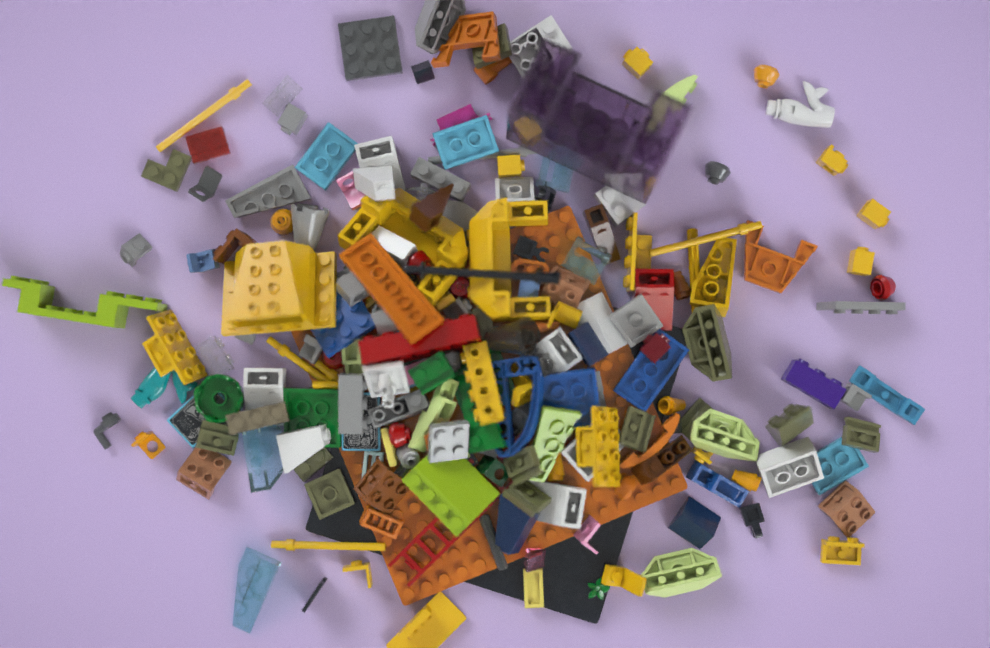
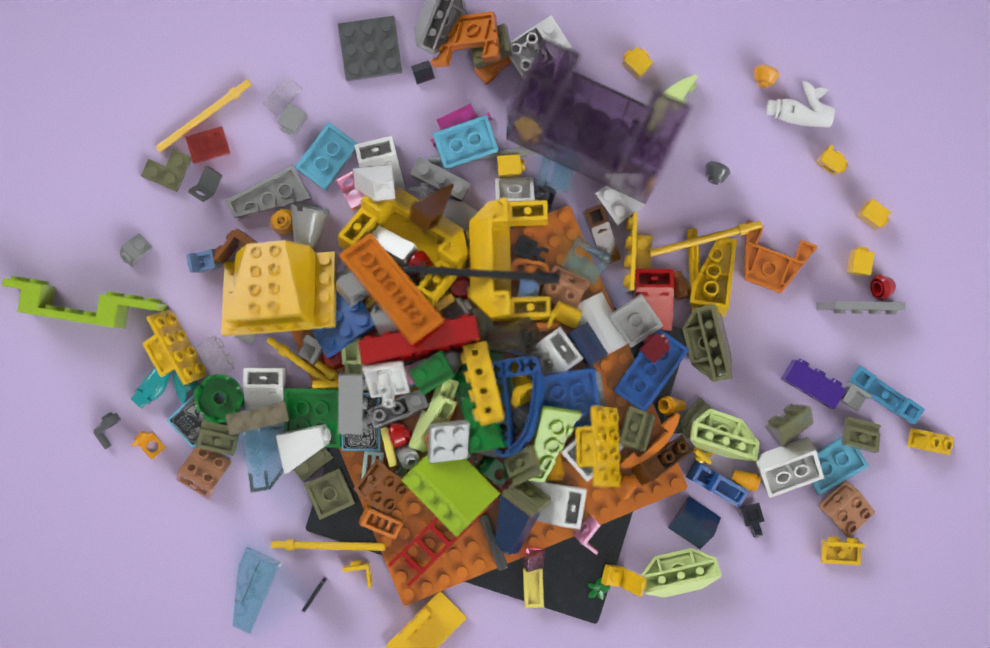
(930, 441): none -> yellow bracket

